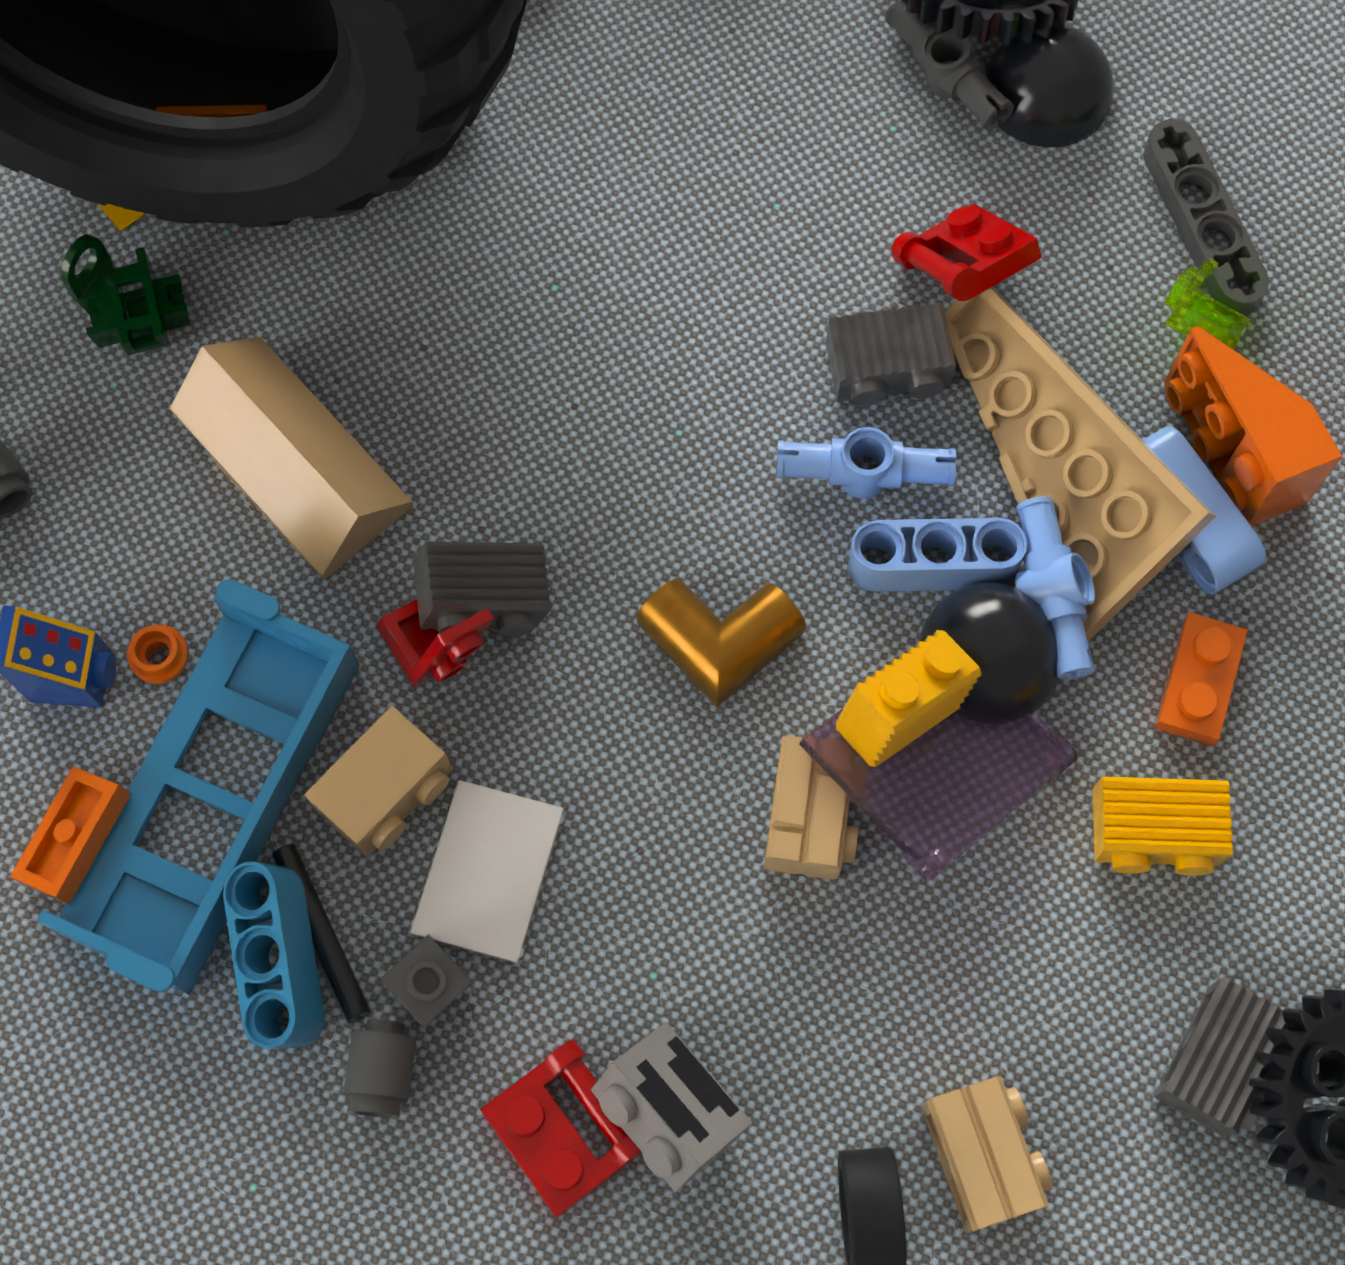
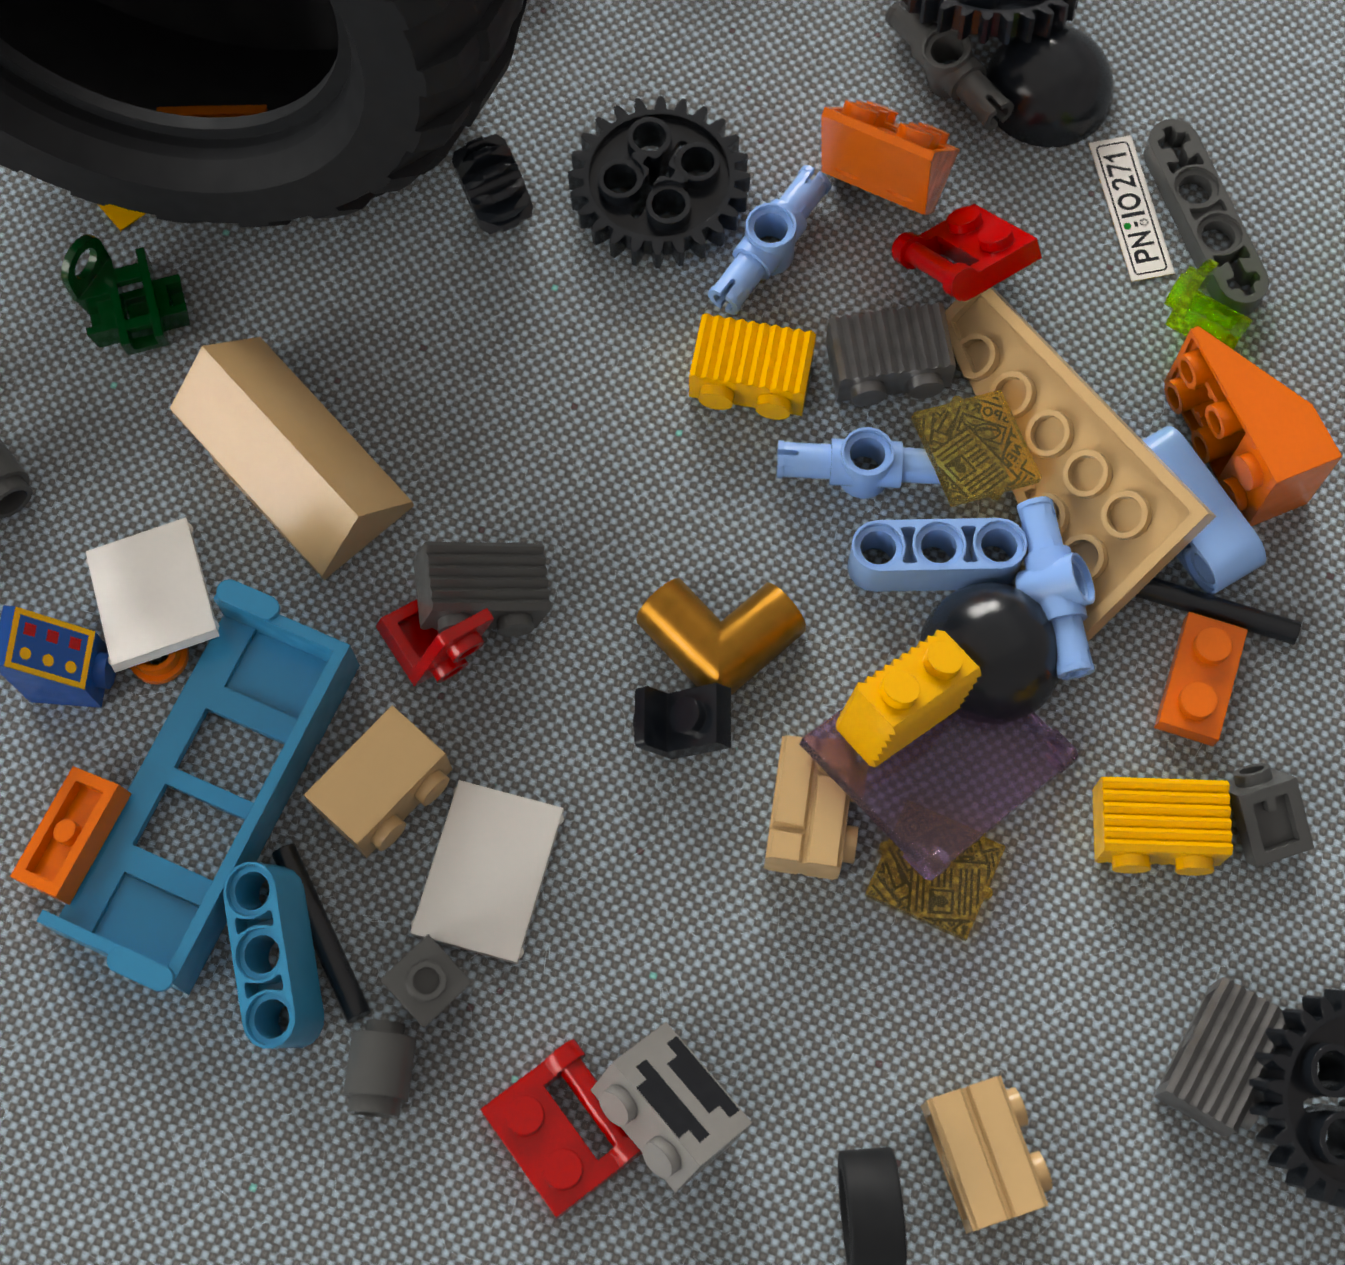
(151, 594): none -> white piece
(492, 183): none -> black gear
(616, 160): none -> black gear
(683, 721): none -> black bracket
(751, 366): none -> yellow brick
(760, 260): none -> light blue pin
(885, 157): none -> orange slope
(948, 900): none -> clear yellow piece
(976, 448): none -> clear yellow piece
(1131, 208): none -> white sticker
(1221, 609): none -> black bar
(1268, 814): none -> dark grey bracket

